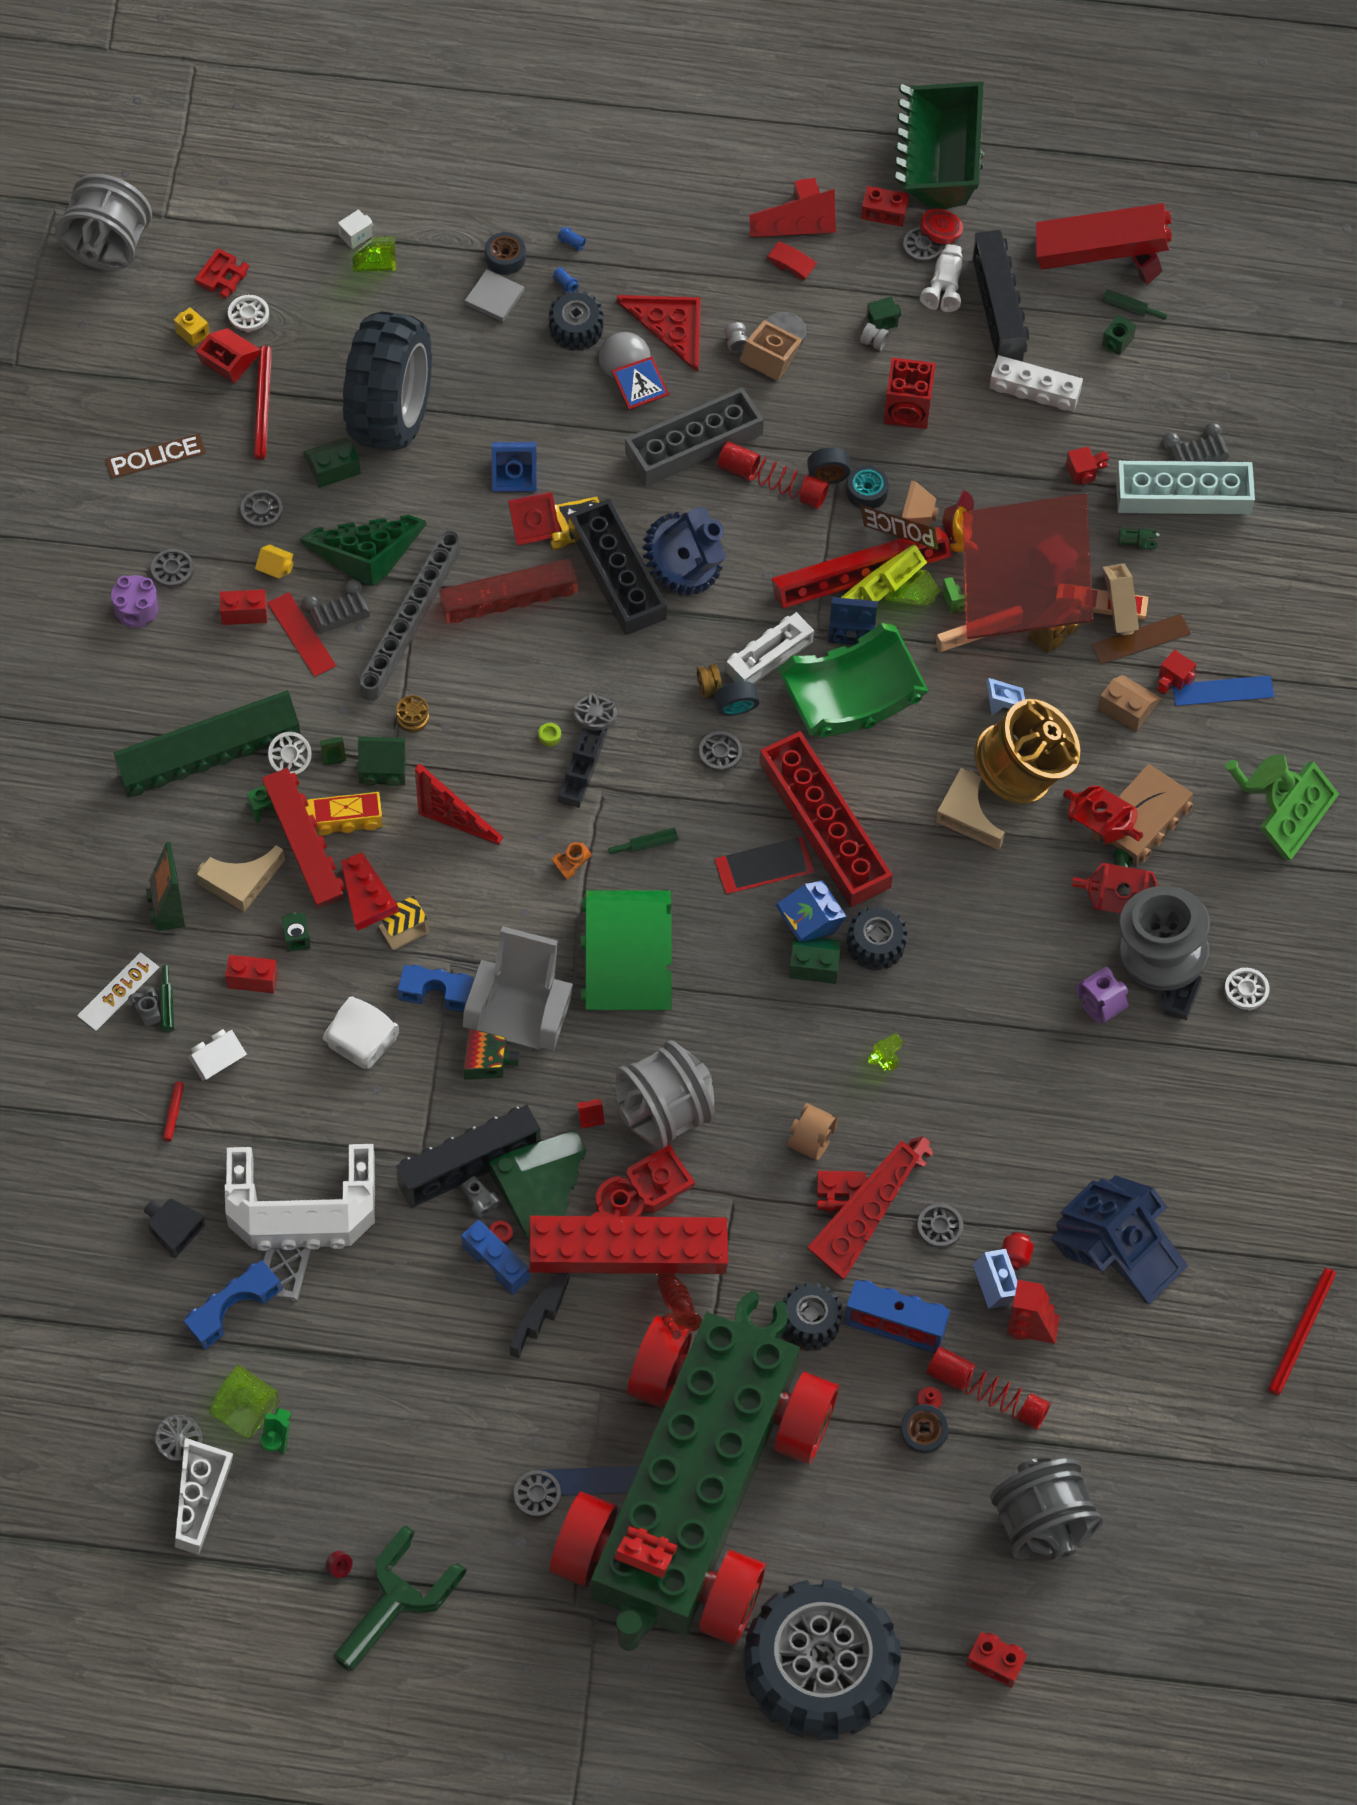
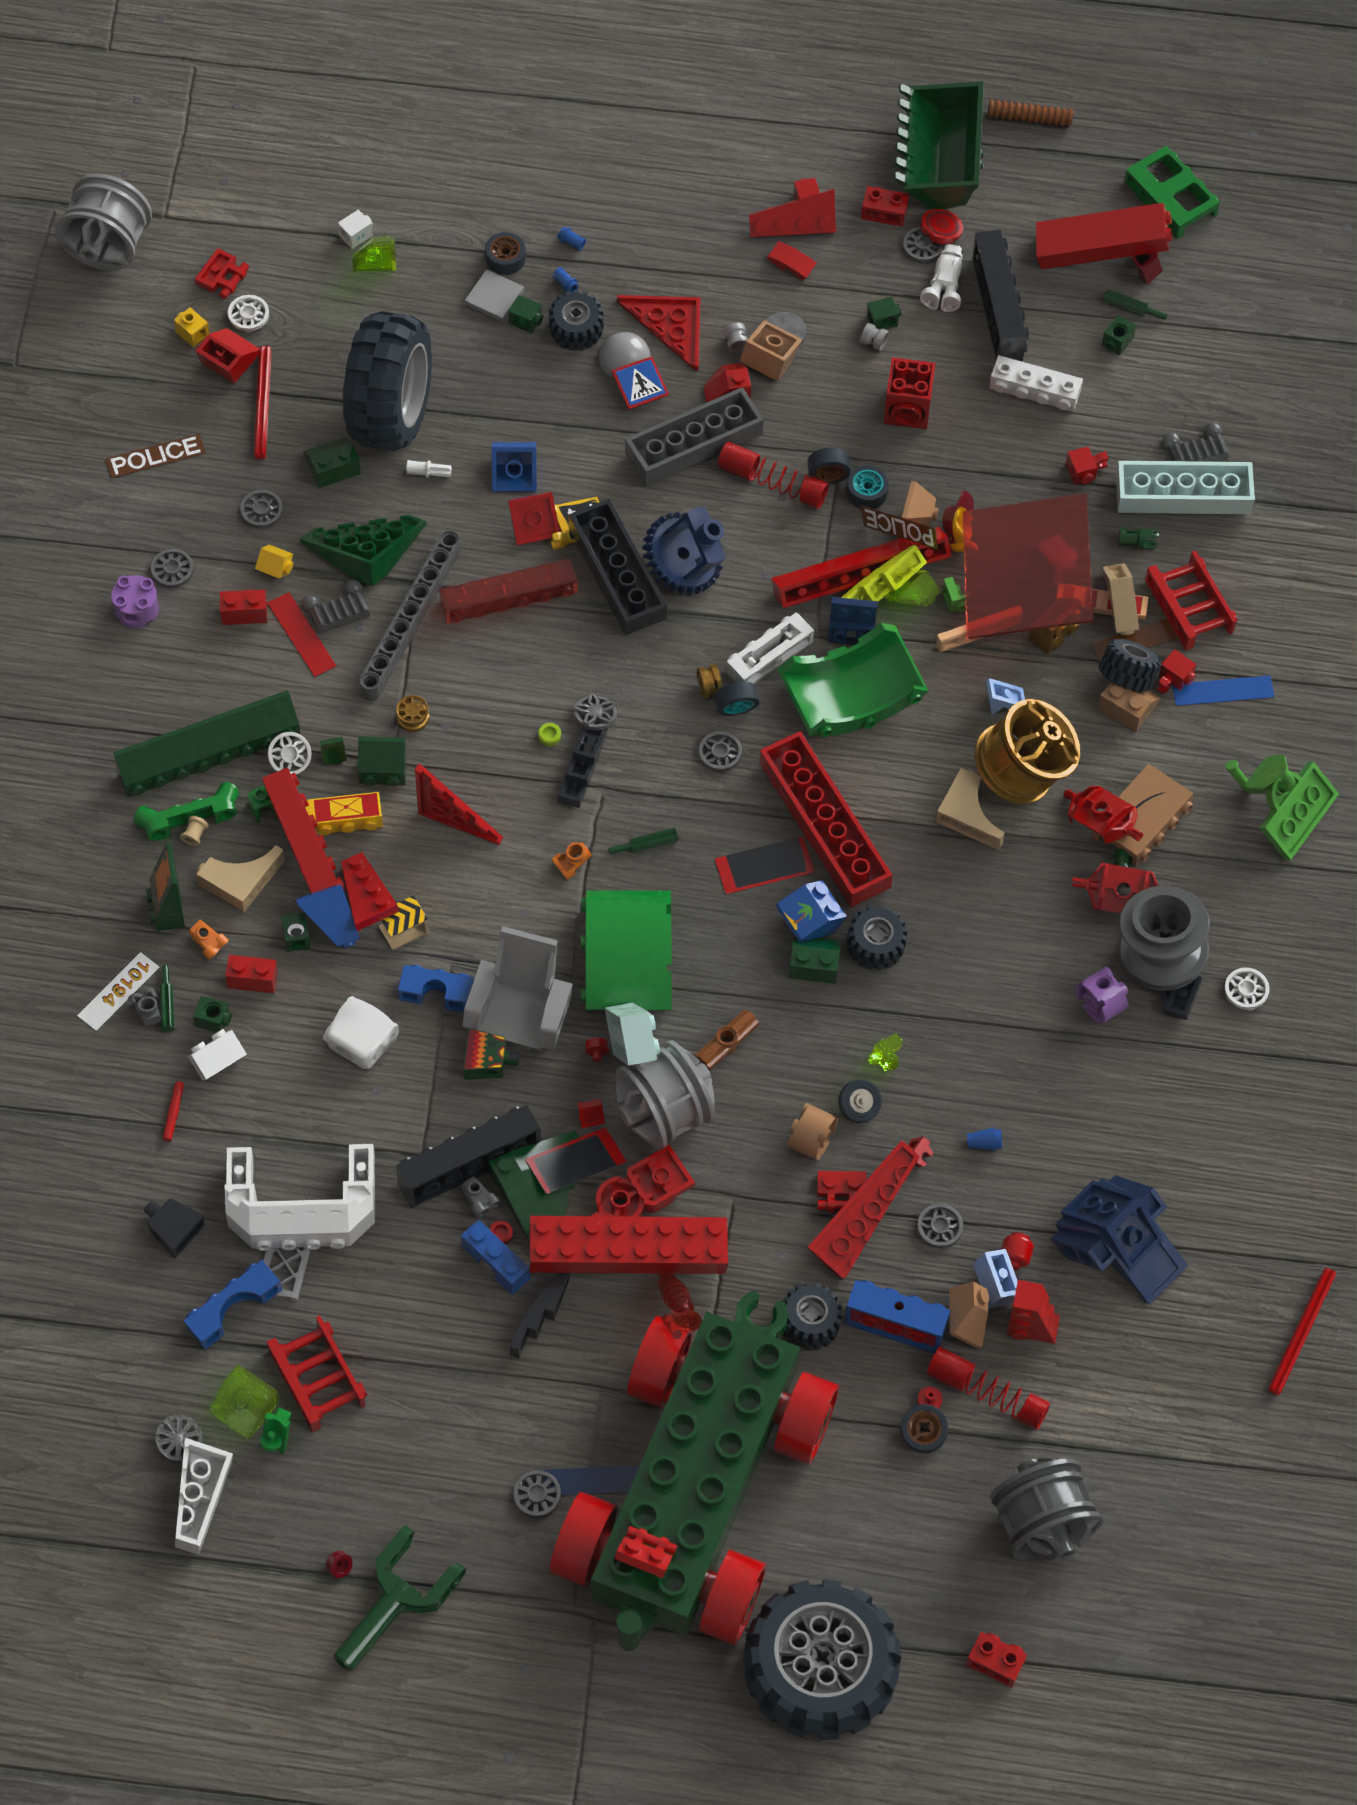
(159, 823): none -> green plate
(194, 831): none -> tan bush
(208, 1006): none -> dark green brick
(211, 943): none -> orange plate
(292, 1372): none -> red fence
(331, 914): none -> blue slope
(428, 469): none -> white axle
(525, 314): none -> dark green brick
(575, 1160): none -> black sticker
(597, 1048): none -> red tile
(632, 1034): none -> light aqua brick
(727, 379): none -> red slope
(736, 1030): none -> dark orange piece
(859, 1101): none -> black wheel
(968, 1313): none -> medium nougat slope
(985, 1139): none -> blue cone
(1030, 113): none -> dark orange piece
(1130, 665): none -> black wheel
(1152, 191): none -> green window
(1178, 615): none -> red fence

